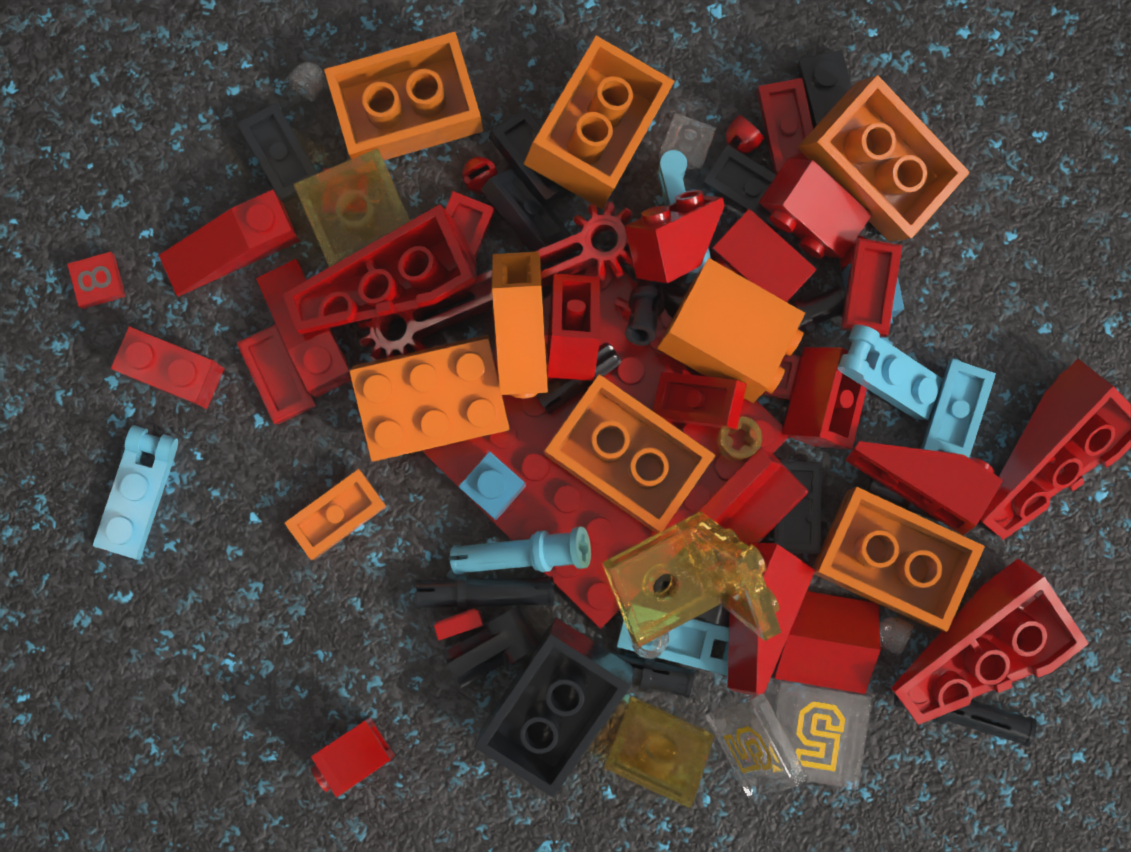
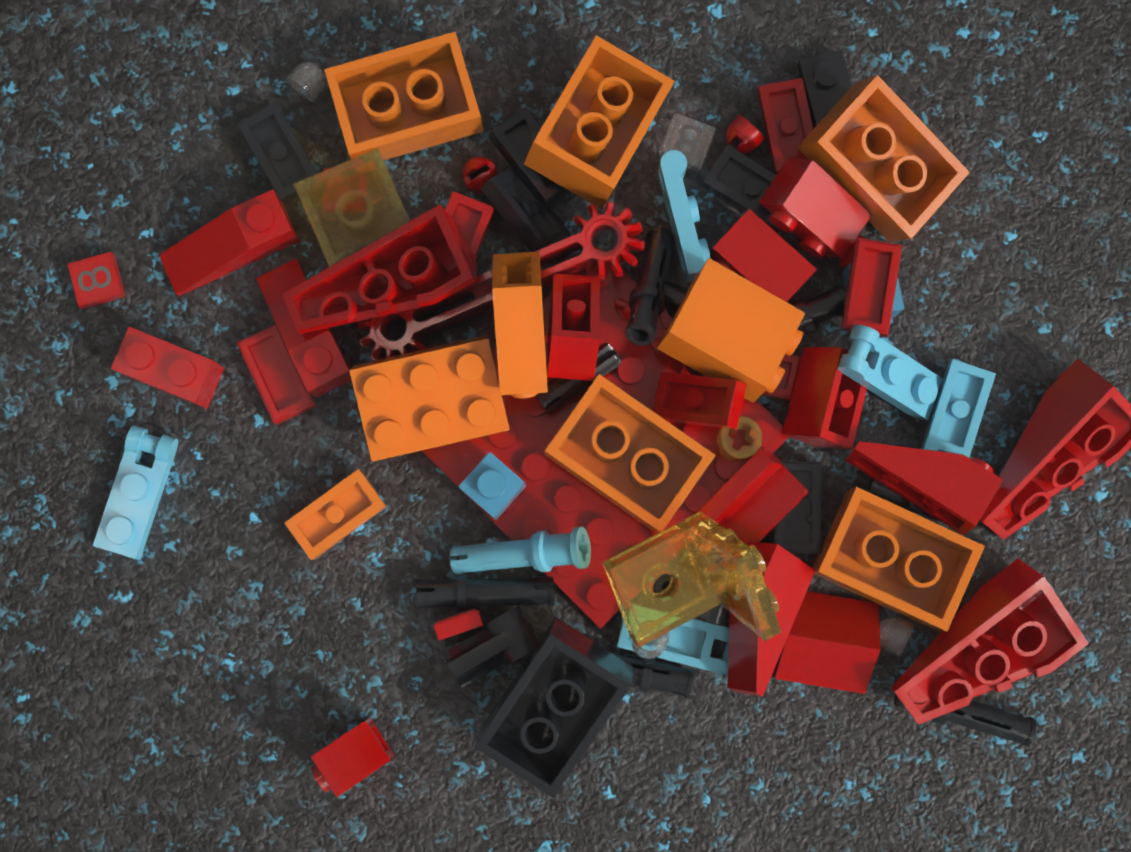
(659, 752): clear yellow slope -> none
(673, 237): red slope -> none
(756, 746): clear tile -> none
(825, 731): clear tile -> none

